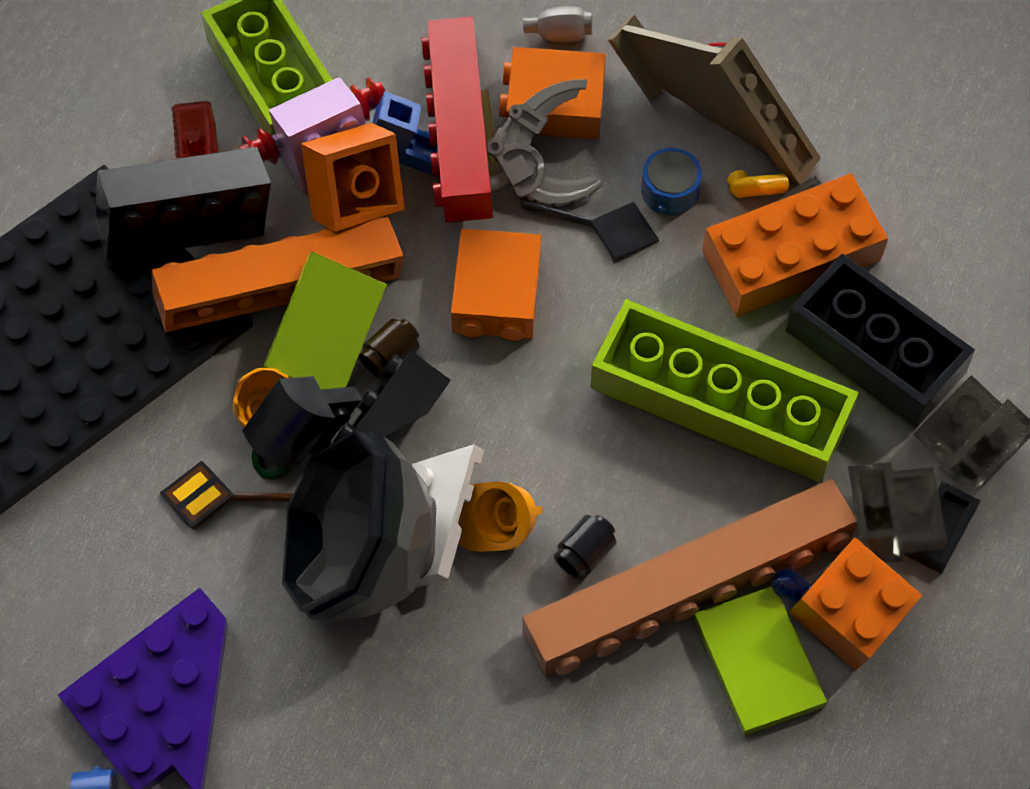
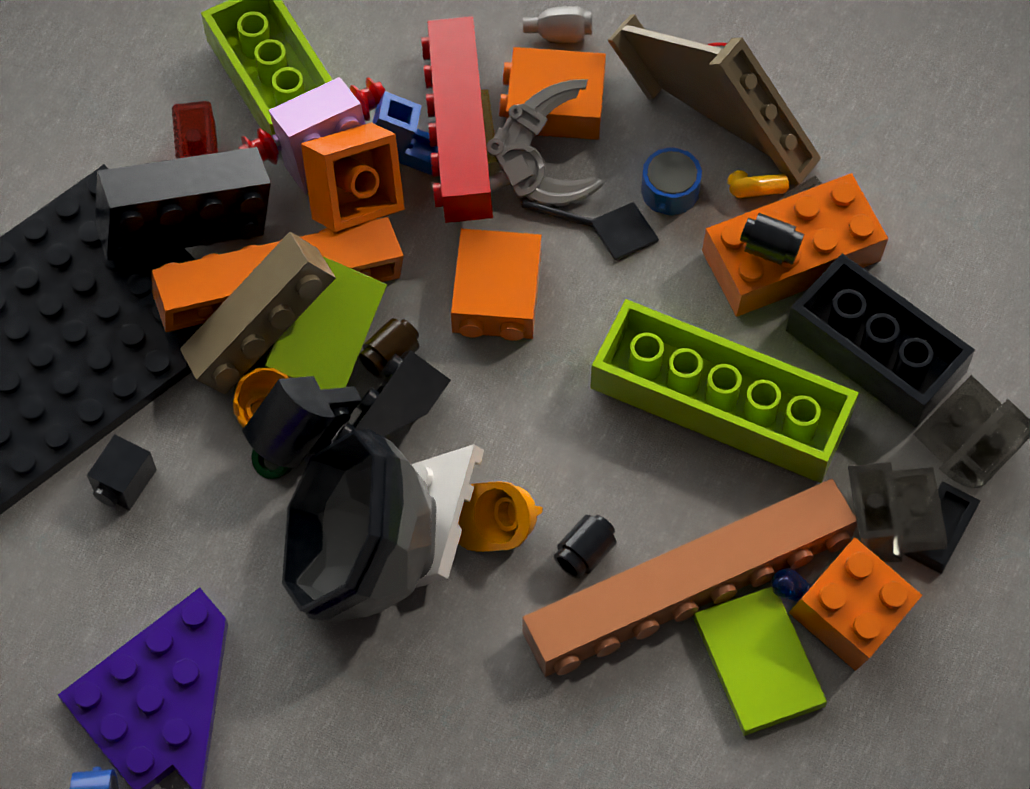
(121, 473): none -> black brick
(202, 493): piece -> none
(257, 313): none -> dark tan brick
(771, 239): none -> black brick

